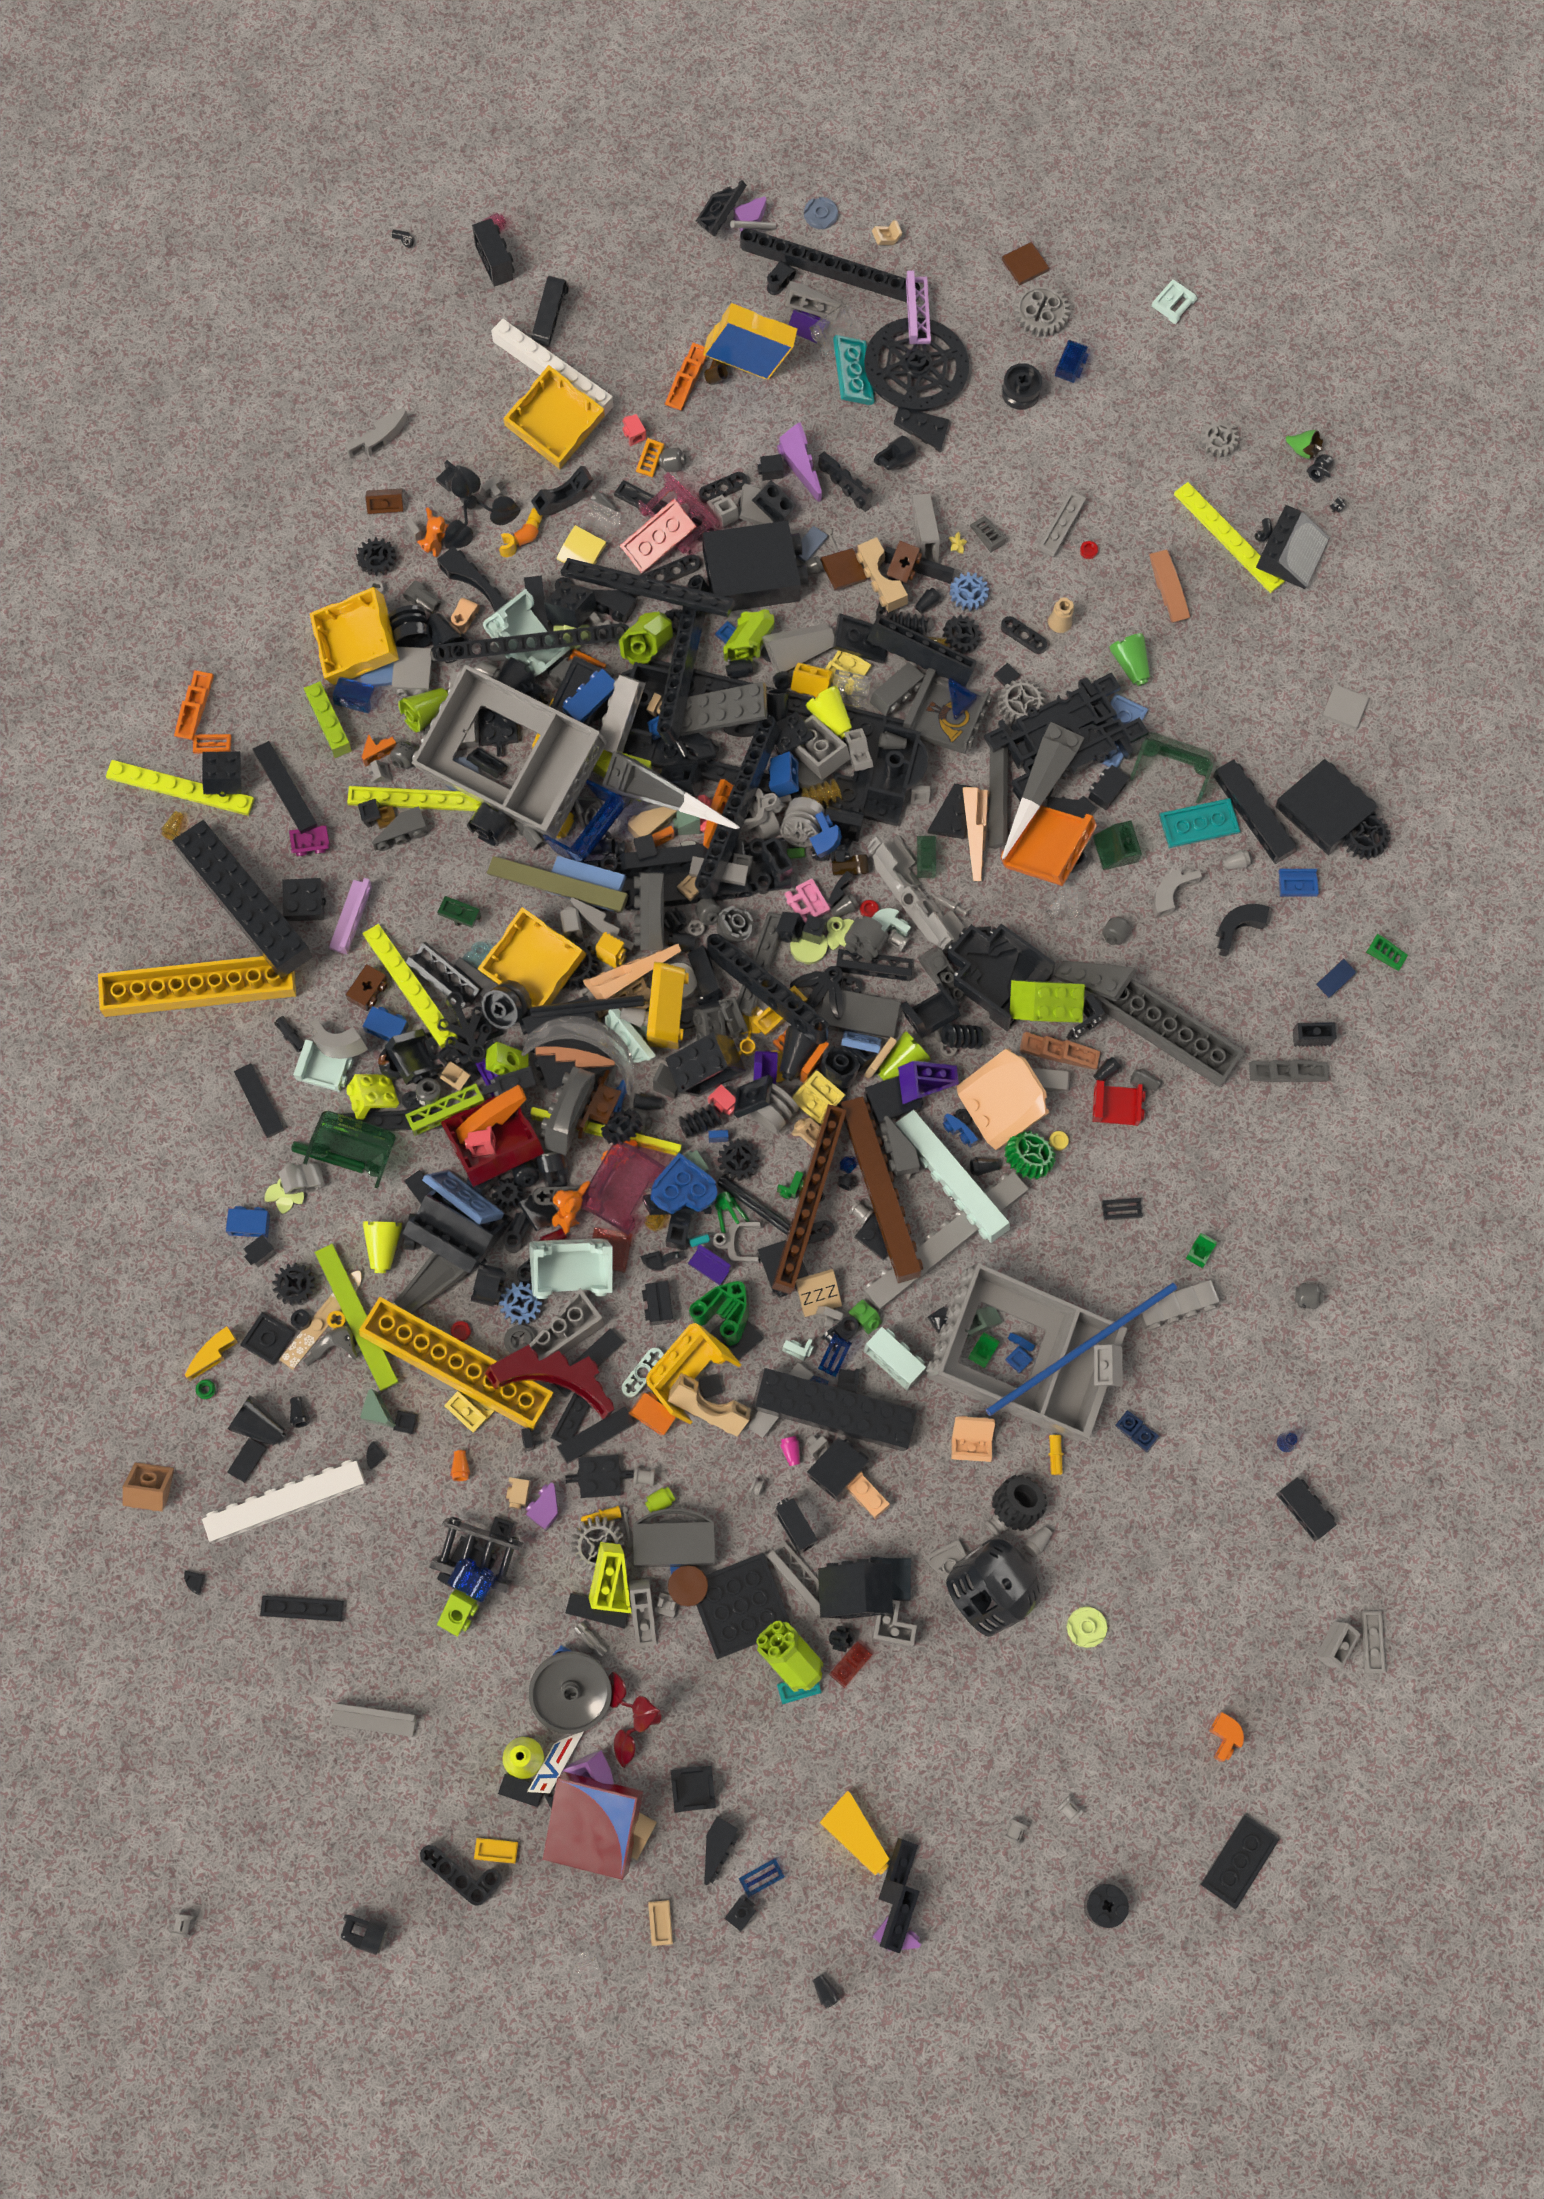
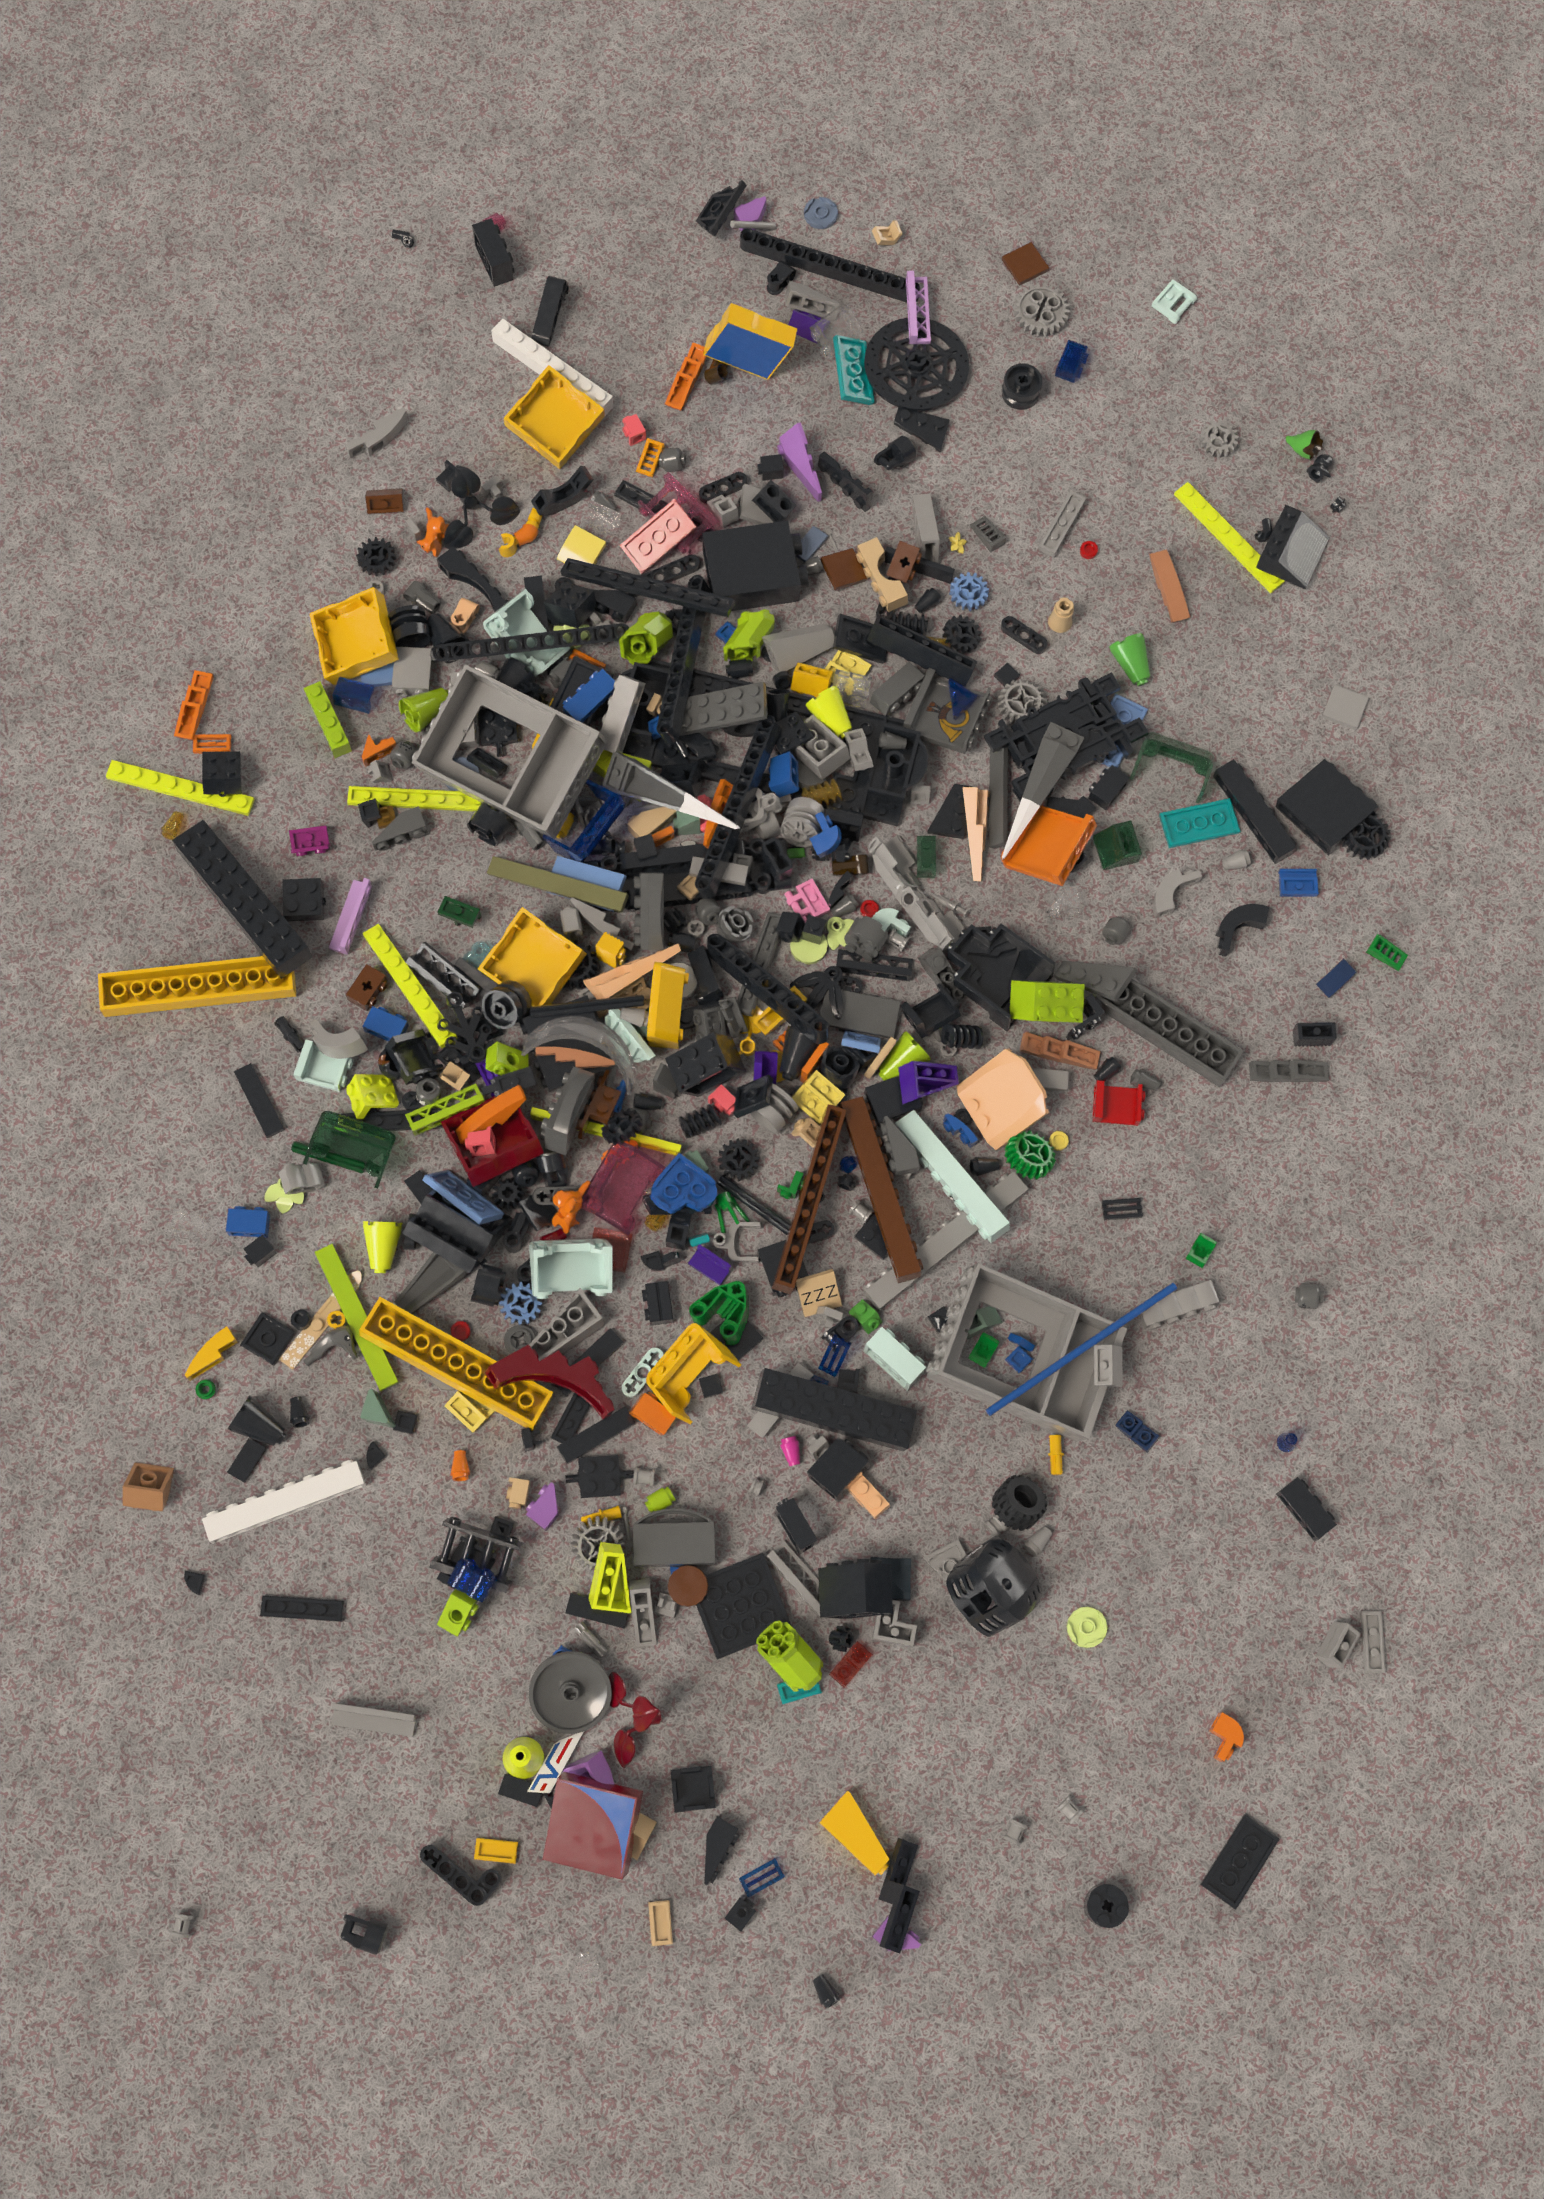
(285, 787): black tile -> none
(299, 1279): black gear -> none
(718, 1136): blue tile -> none
(730, 1416): tan arch -> none
(794, 1348): light aqua bracket -> none
(972, 1439): light nougat bracket -> none

